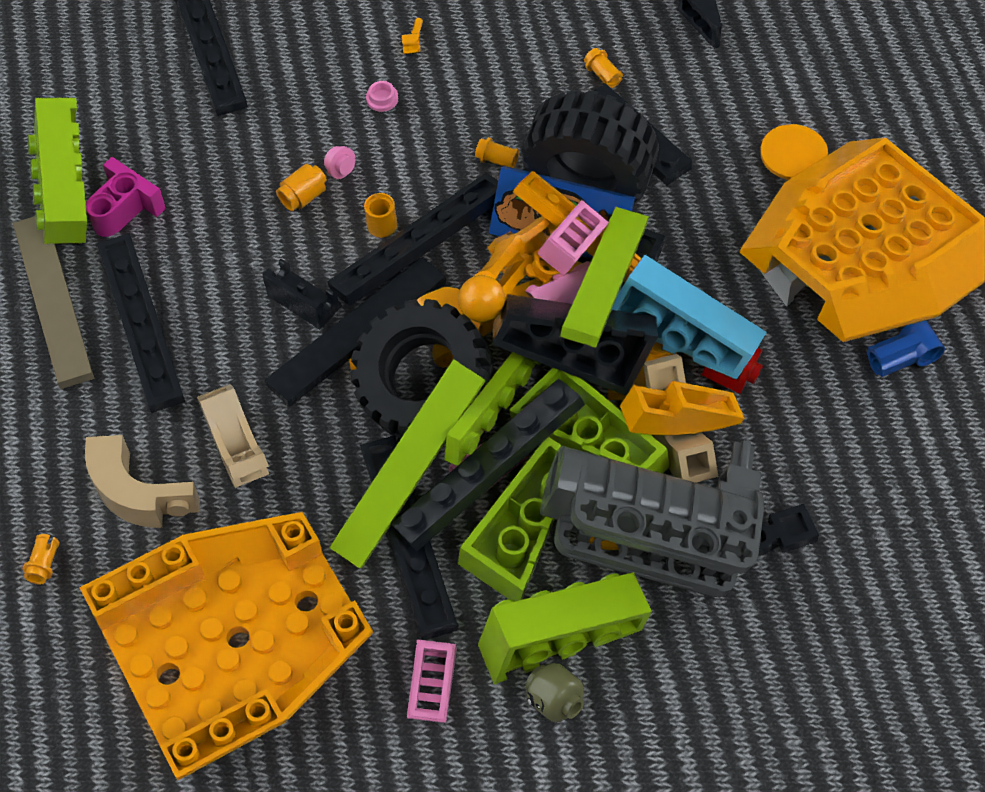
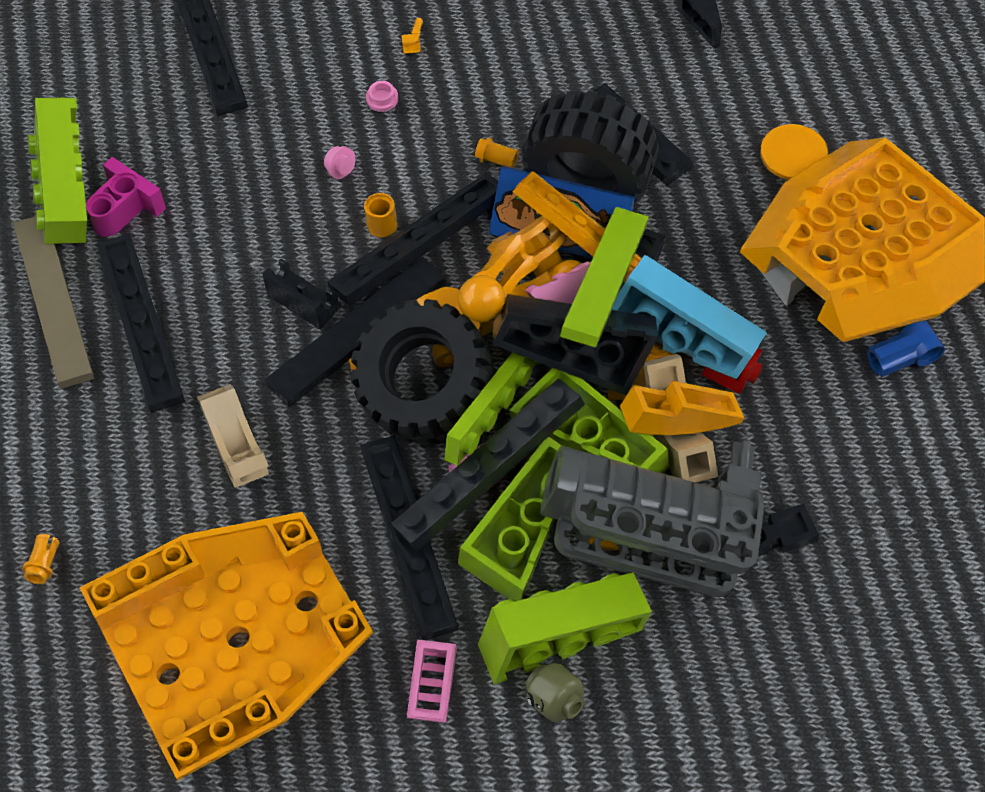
(126, 497): tan arch -> none
(301, 187): light orange brick -> none
(407, 464): lime tile -> none
(536, 270): light orange plate -> none
(559, 252): bright pink slope -> none
(597, 61): light orange pin -> none

